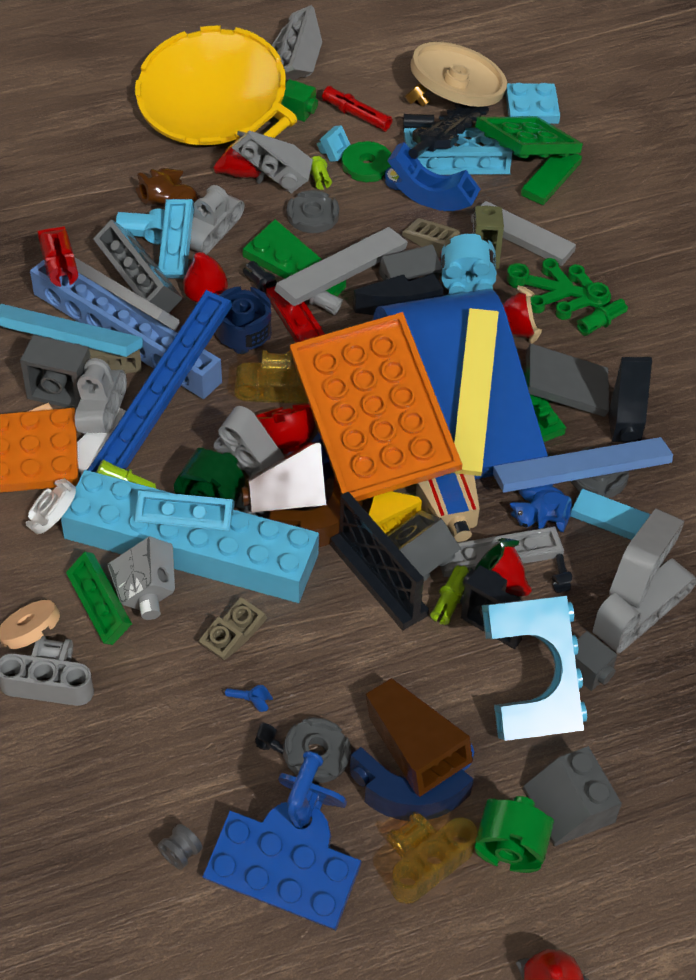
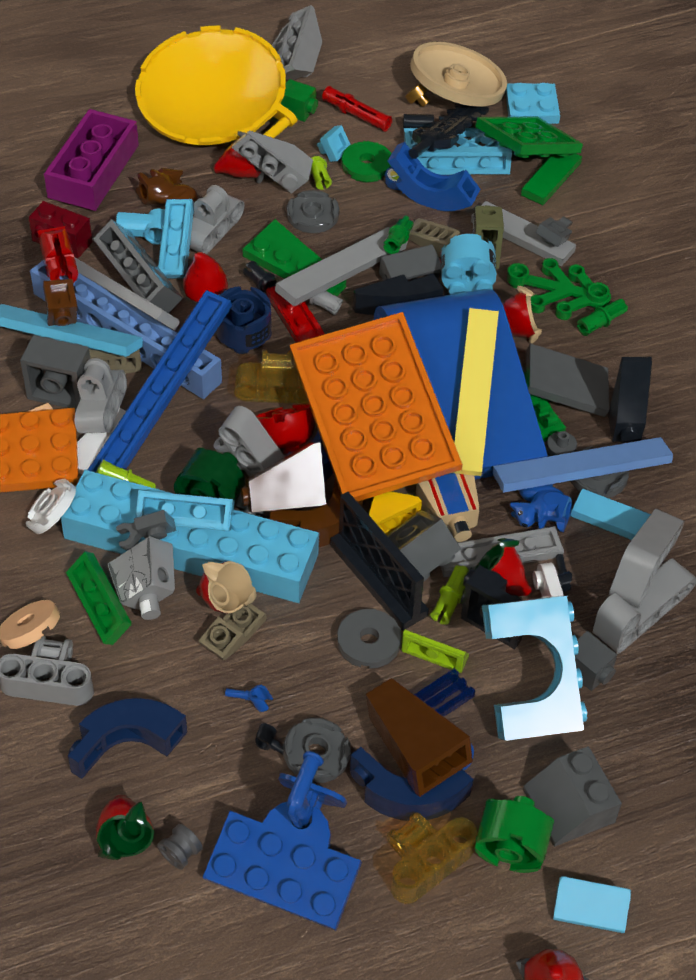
(53, 216): none -> dark red brick
(60, 302): none -> reddish brown bracket
(91, 159): none -> magenta brick
(123, 829): none -> dark green hat
(126, 721): none -> dark blue arch
(153, 525): none -> dark grey plate
(226, 586): none -> tan hat
(374, 623): none -> dark grey tile
(398, 235): none -> green axle
(433, 651): none -> lime slope
(439, 684): none -> clear blue tile
(547, 580): none -> white plate
(554, 231): none -> dark grey plate
(561, 443): none -> dark grey tile
(592, 904): none -> medium azure slope

